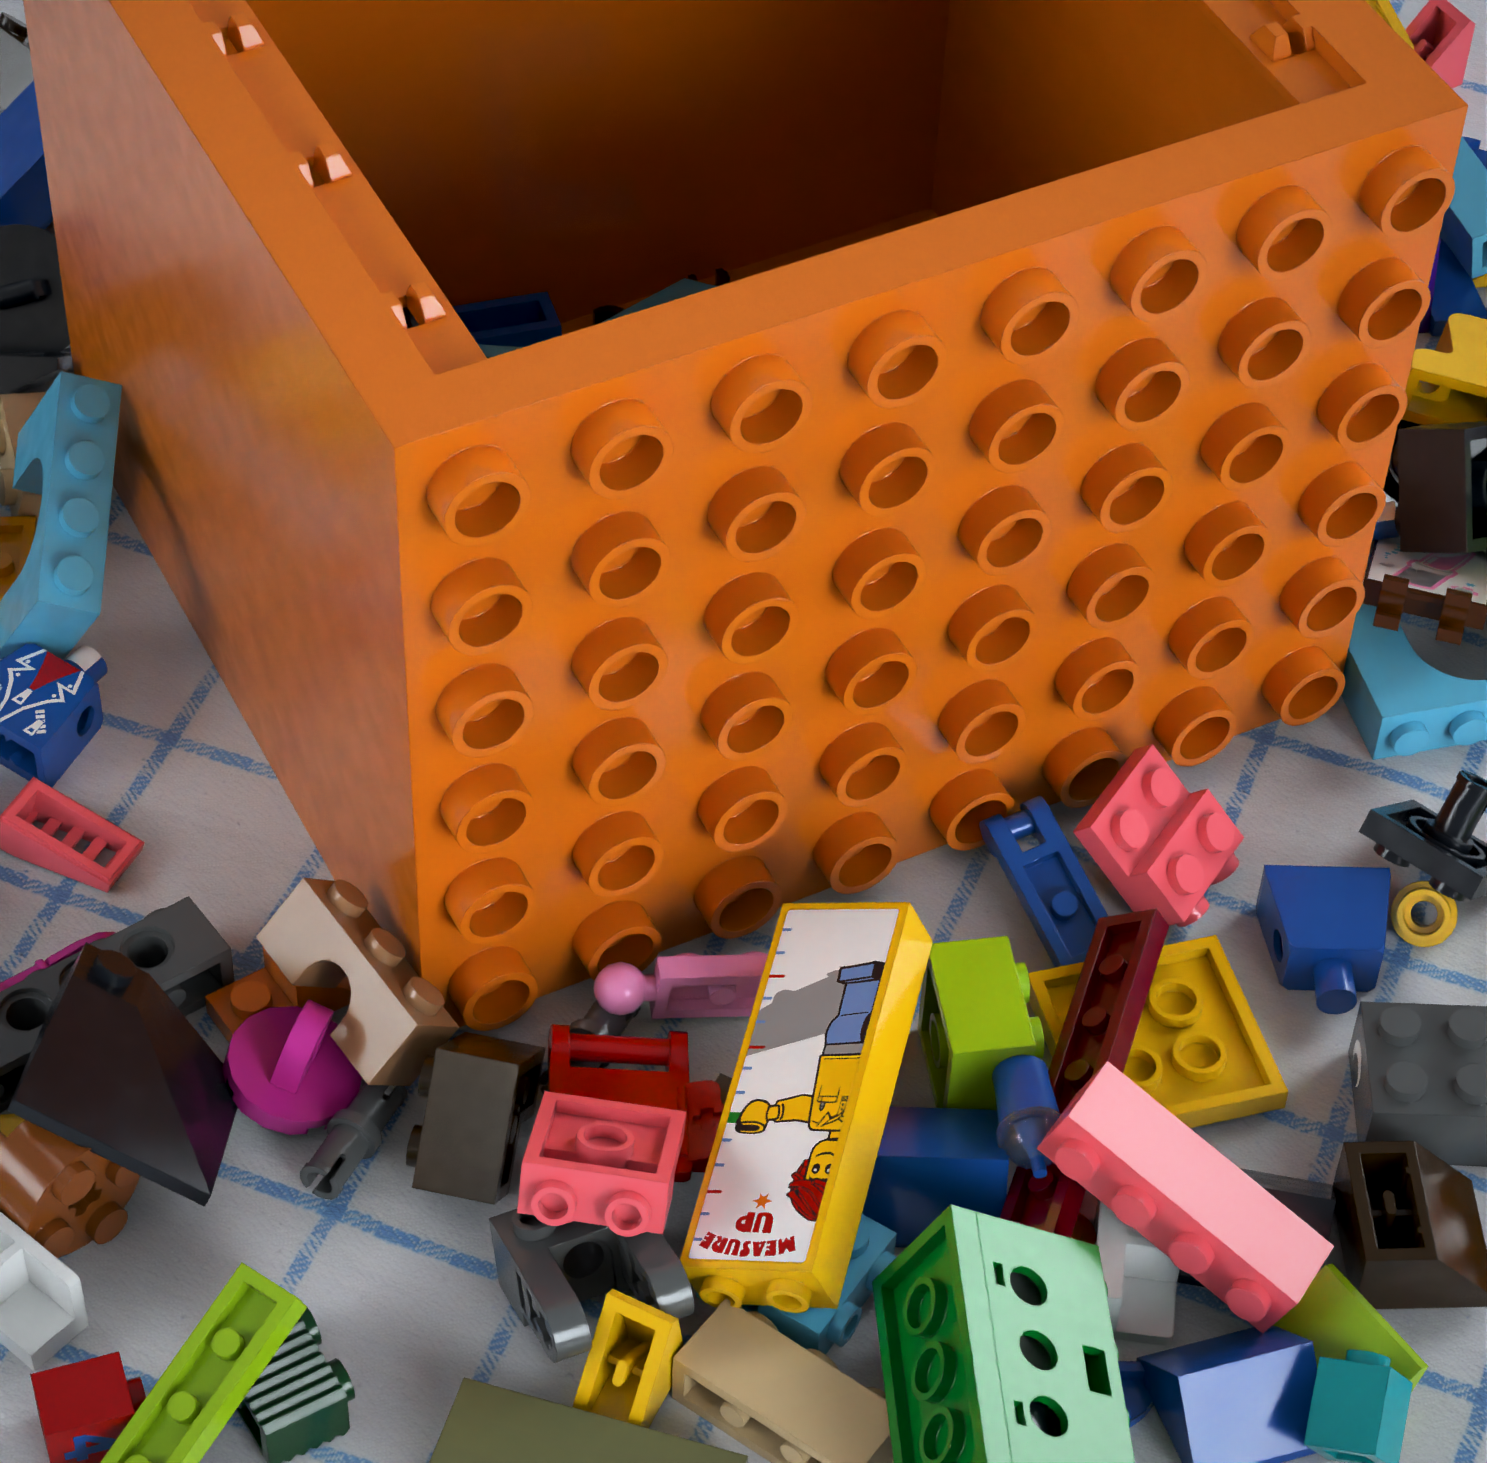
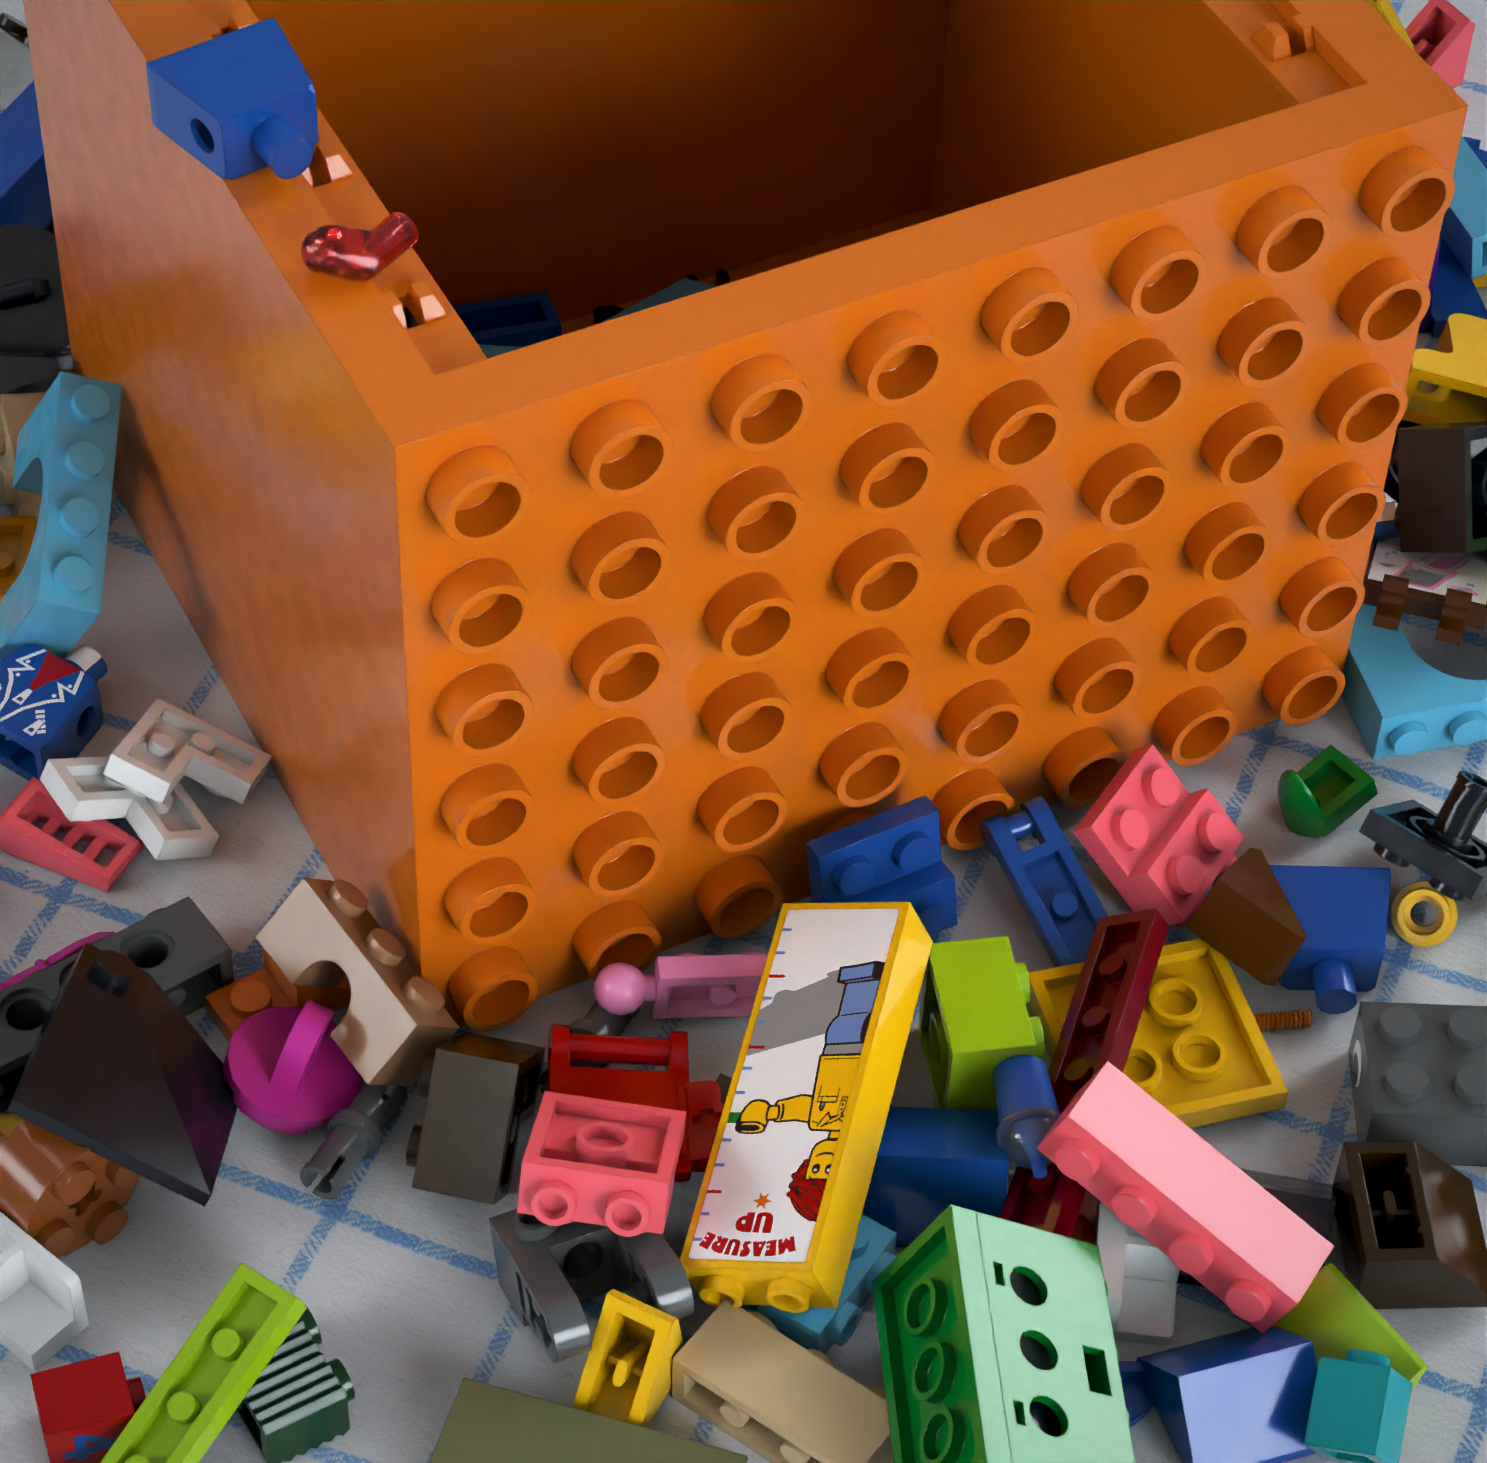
(167, 829): none -> white plate
(176, 744): none -> white plate
(238, 102): none -> blue torso
(357, 252): none -> clear red arm
(888, 860): none -> blue plate
(1250, 919): none -> reddish brown slope
(1291, 1017): none -> orange leg
(1323, 793): none -> green plate

